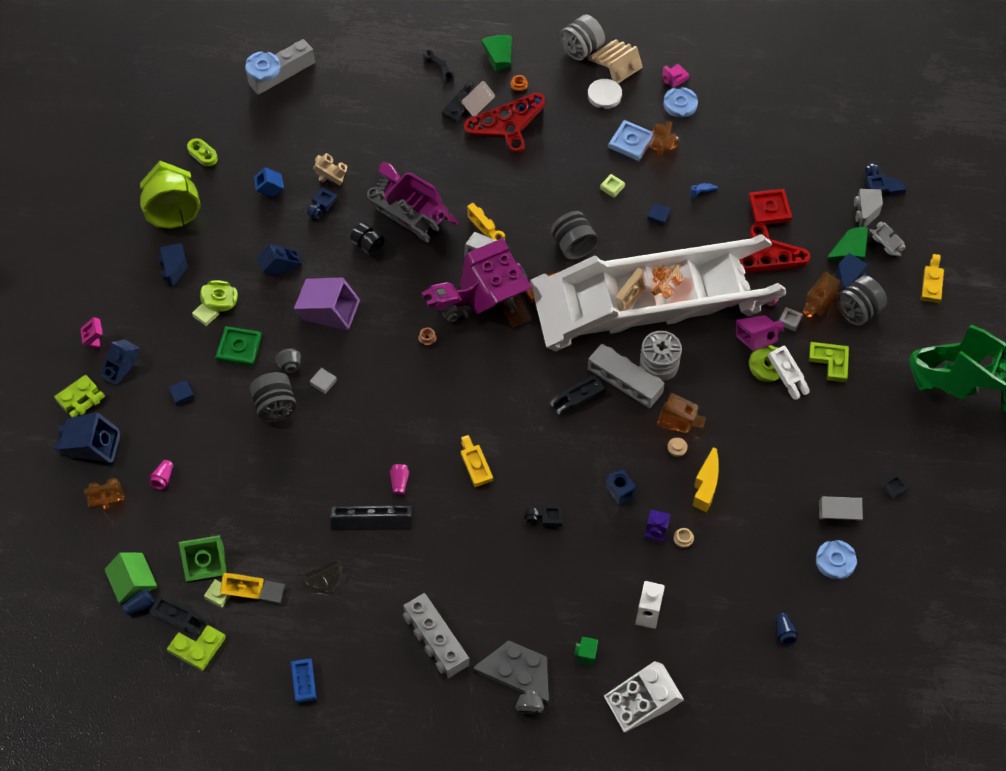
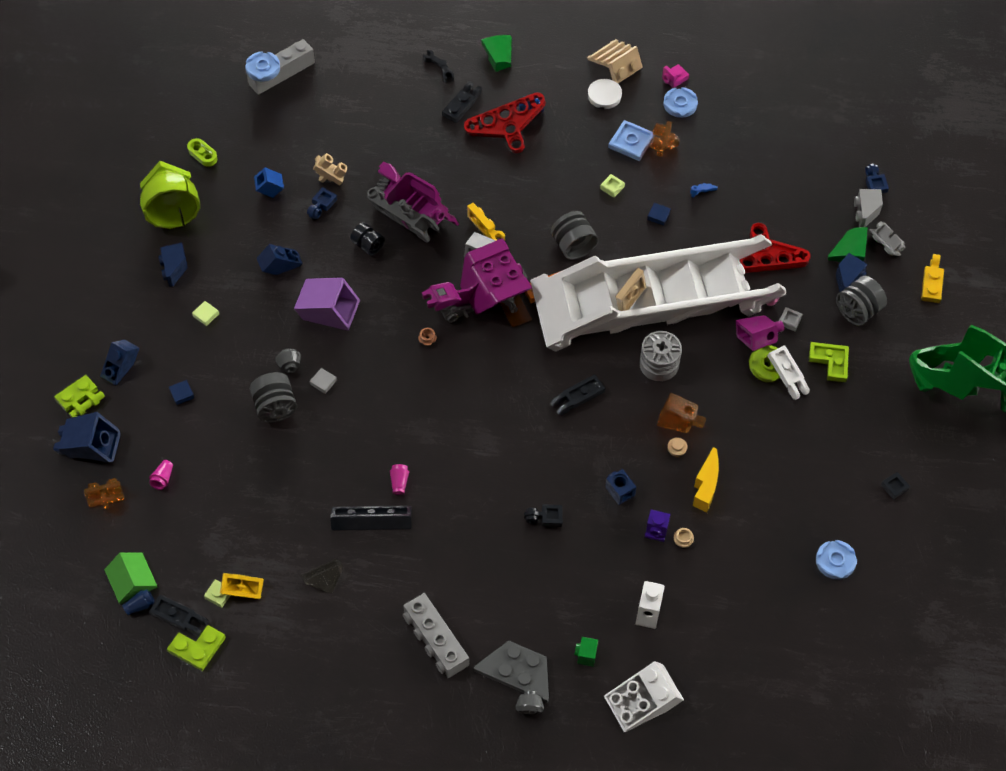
(91, 332): dark pink bracket -> none
(203, 558): bright green slope -> none
(218, 296): lime plate -> none
(239, 346): green tile -> none
(272, 592): dark grey tile -> none
(303, 681): blue plate -> none
(475, 462): yellow plate -> none
(478, 98): sticker -> none
(519, 83): orange plate -> none
(582, 37): light grey wheel -> none
(625, 375): light grey brick -> none
(663, 287): clear orange hips -> none
(770, 207): red plate -> none
(785, 630): dark blue cone -> none
(821, 295): clear orange torso -> none
(840, 508): light grey hinge -> none
(895, 186): dark blue tile -> none

